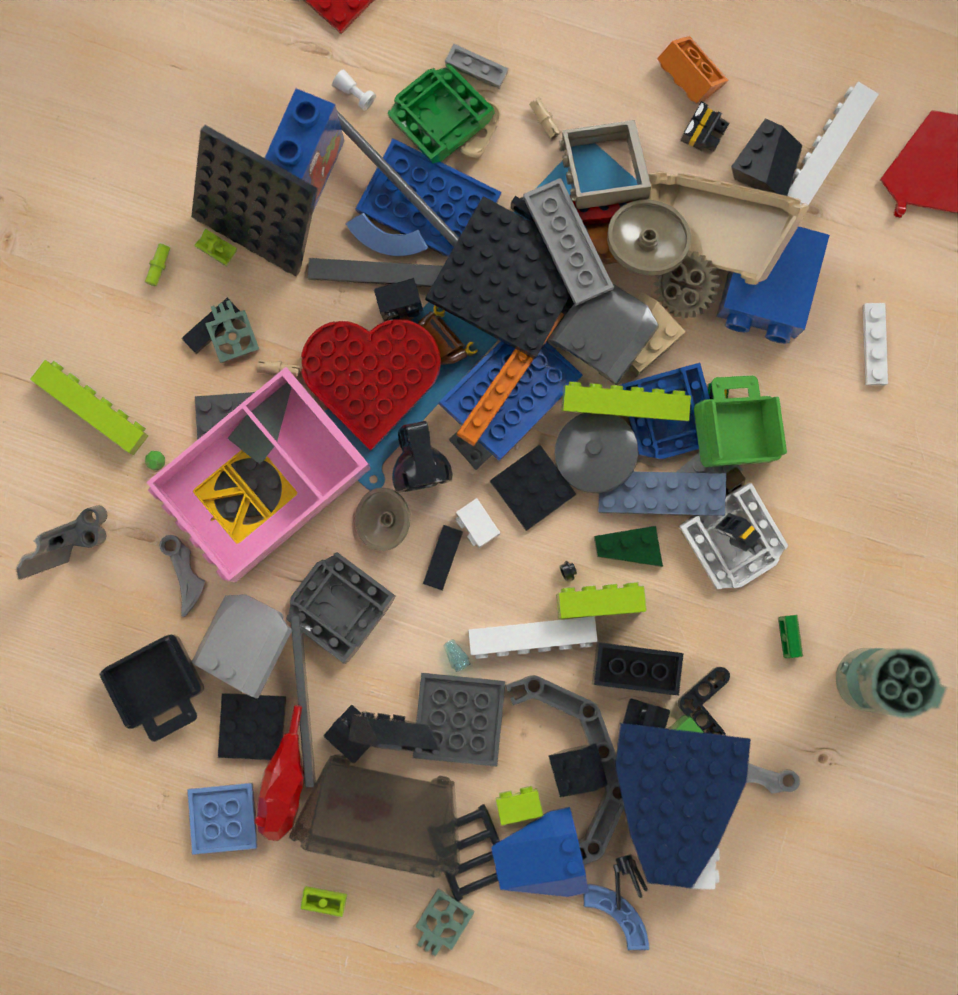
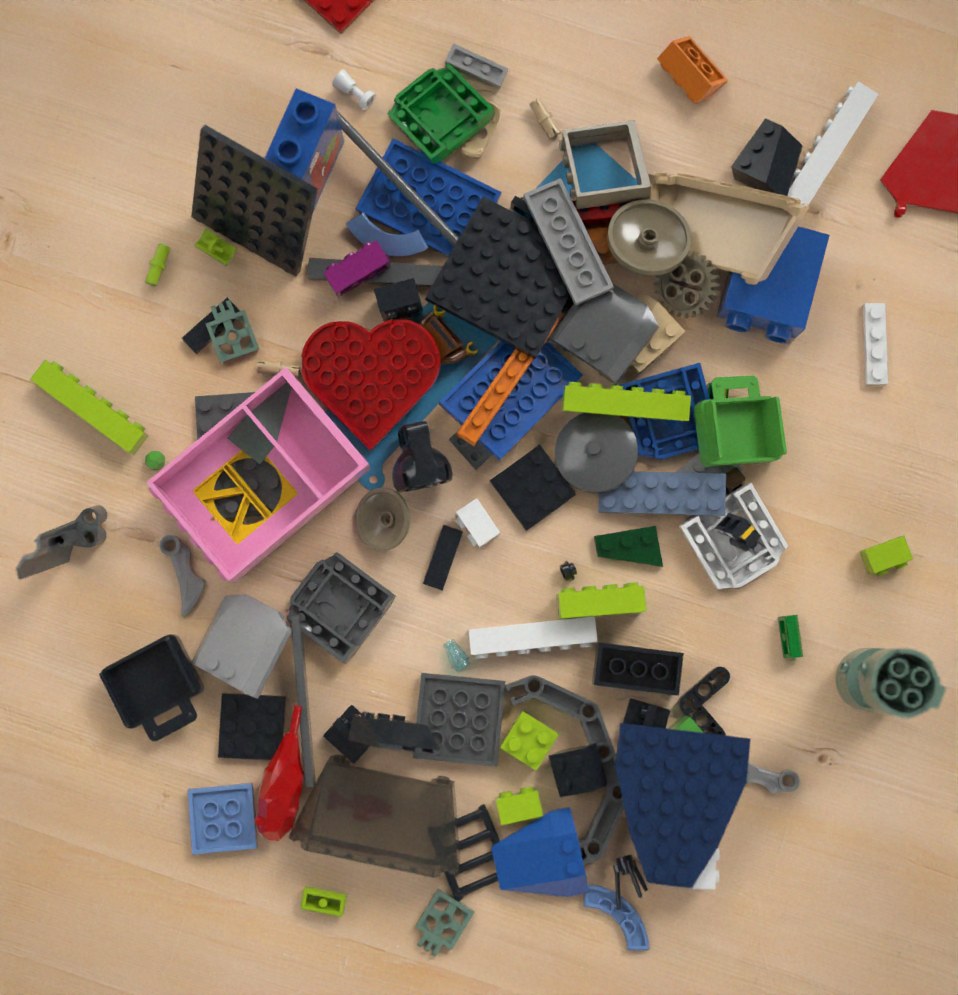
(357, 268): none -> magenta brick
(529, 740): none -> lime brick
(701, 127): black hips -> none
(886, 555): none -> lime brick

